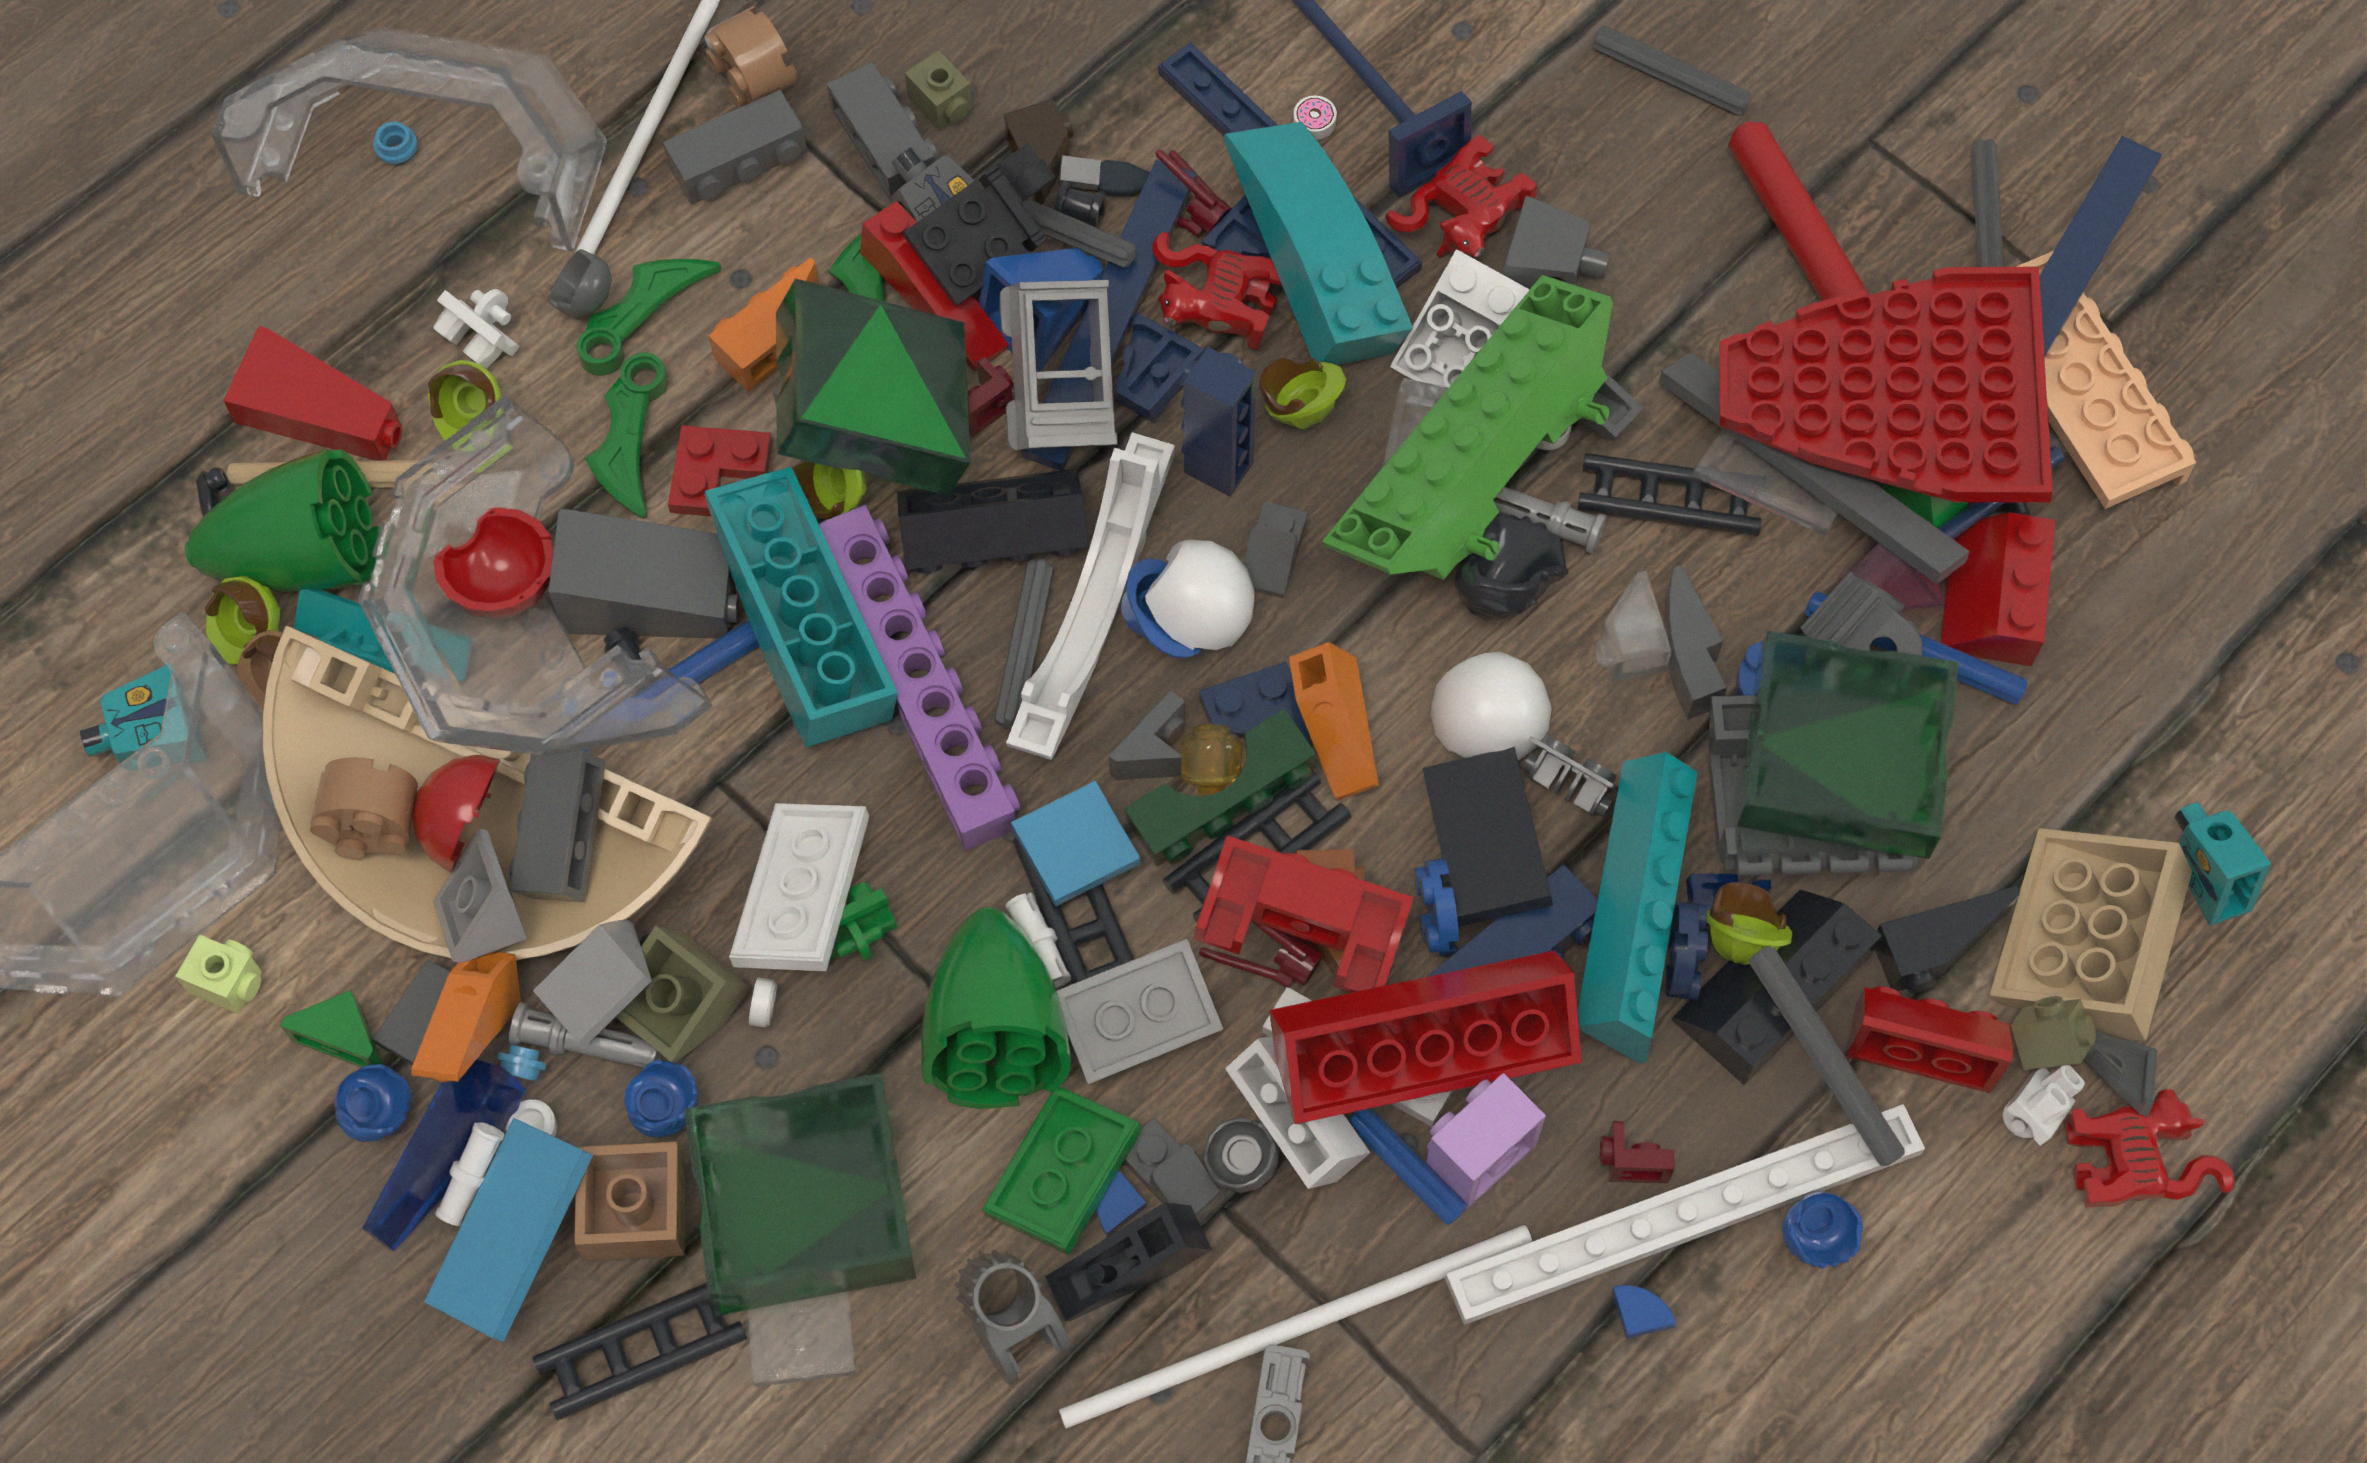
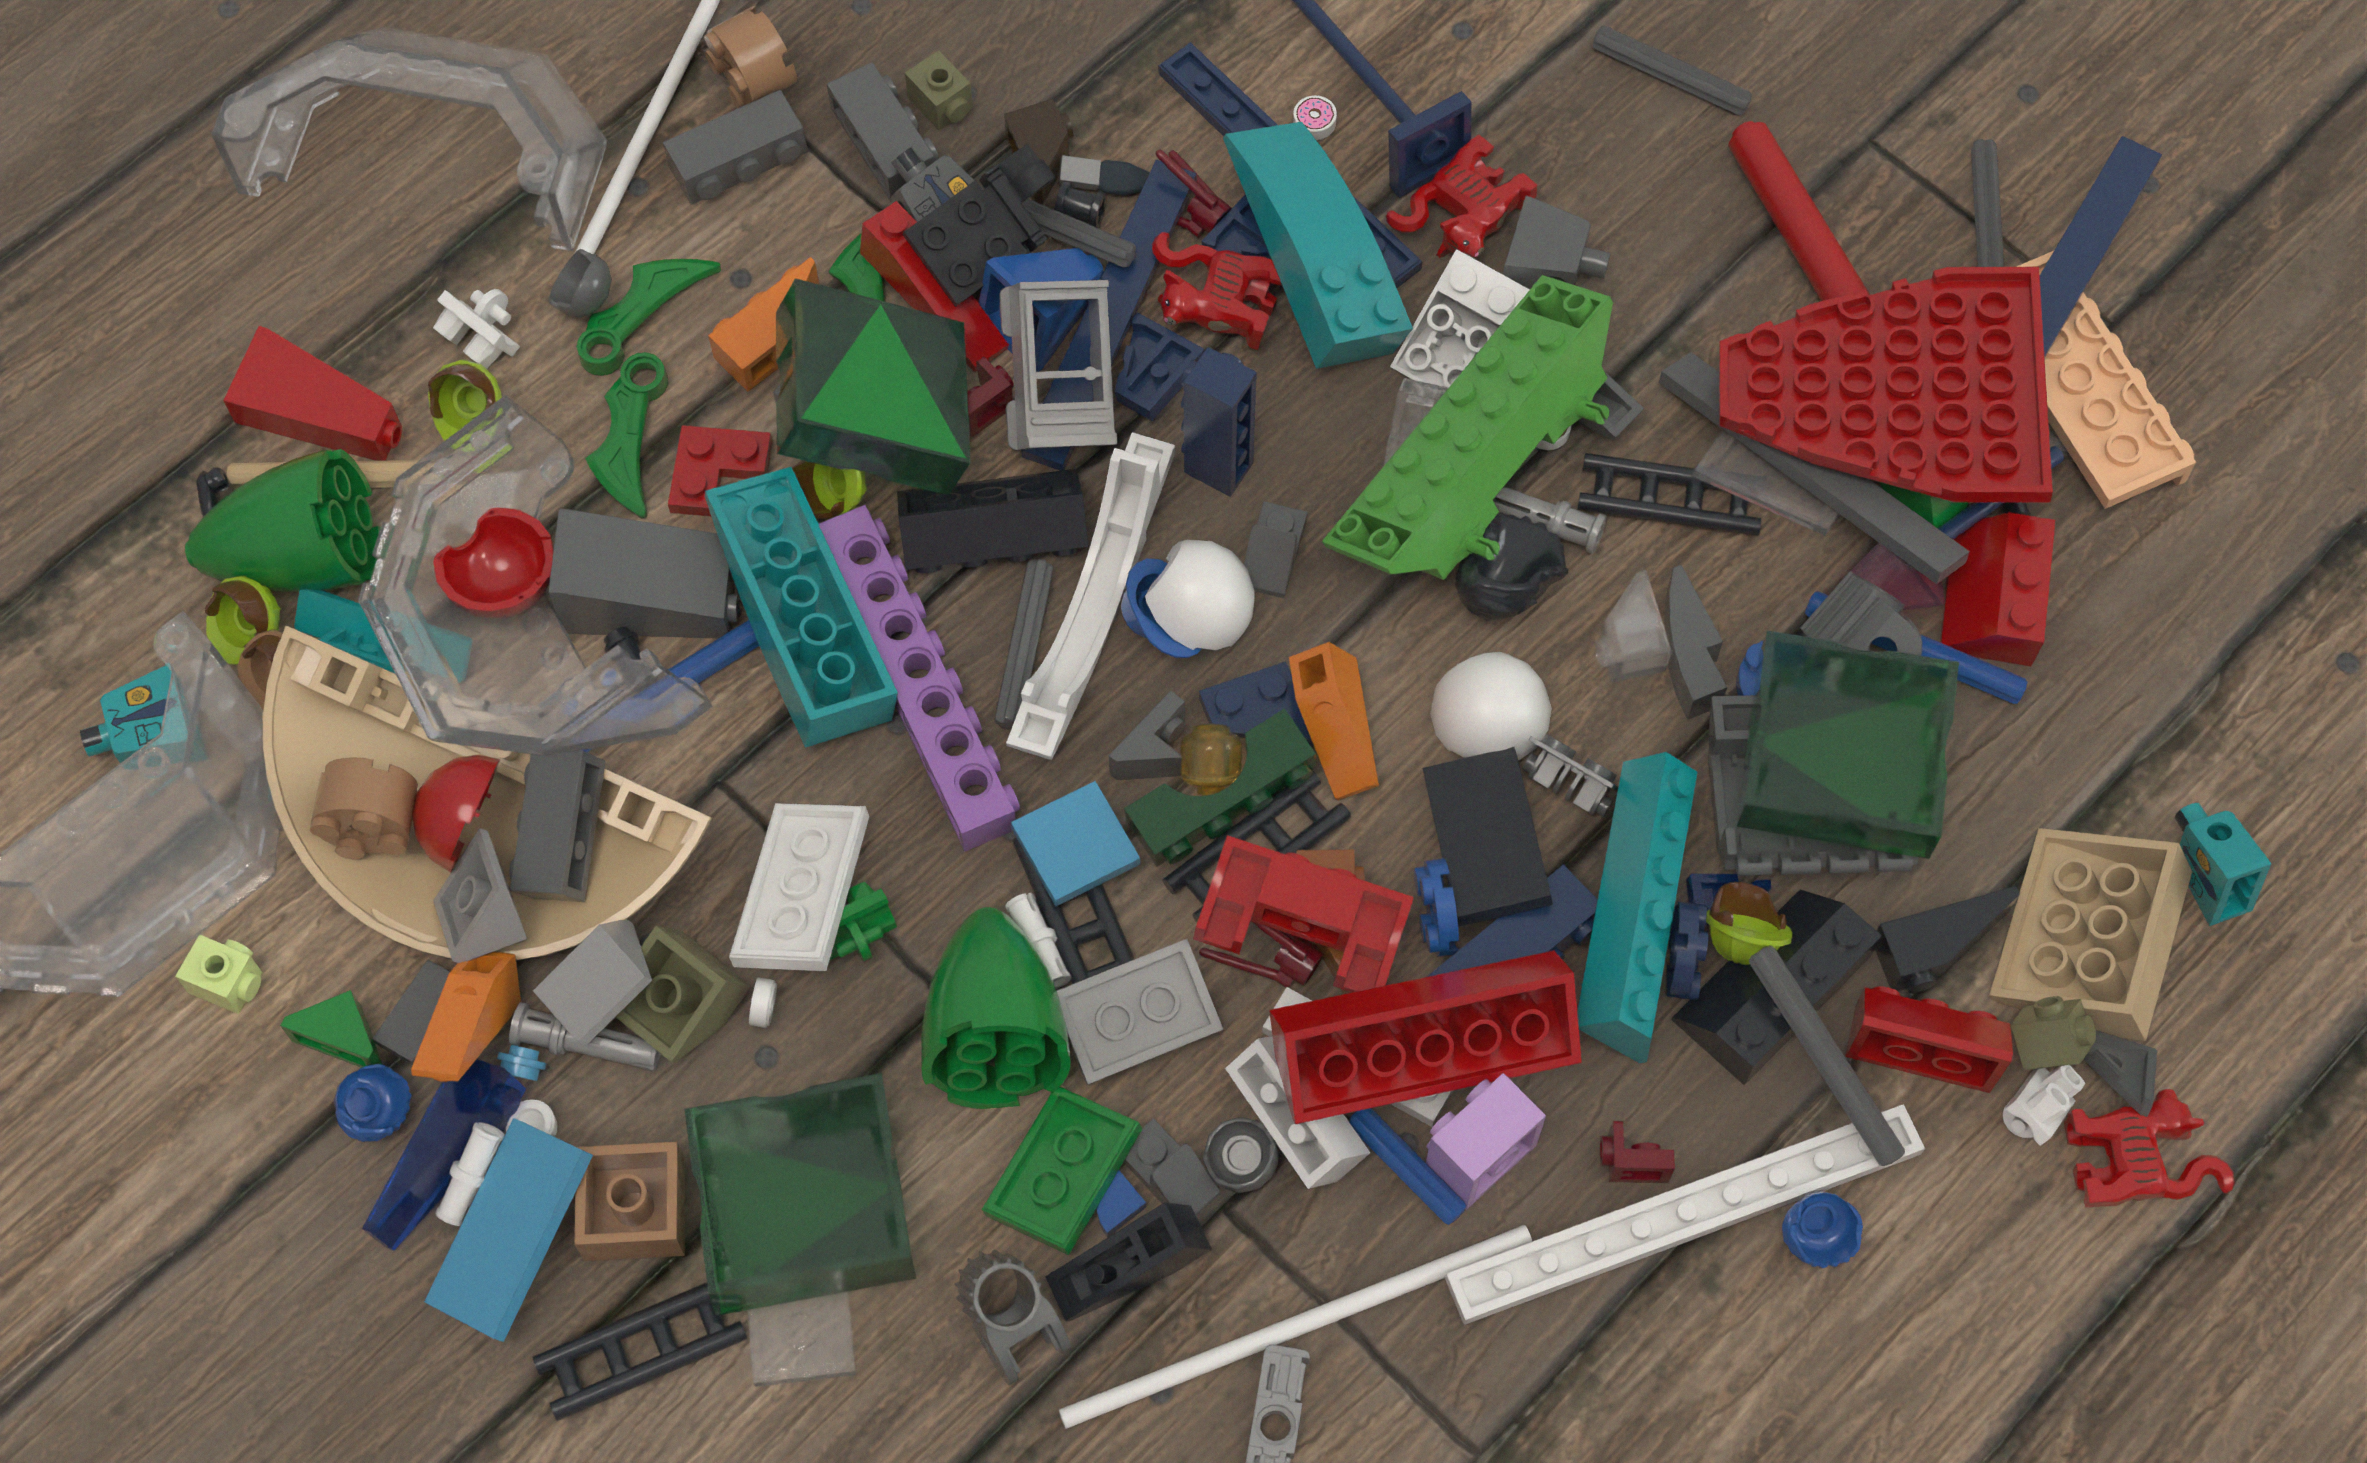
(391, 134): dark azure plate -> none
(658, 1098): blue hair -> none
(1301, 391): lime piece -> none
(1641, 1311): blue tile -> none

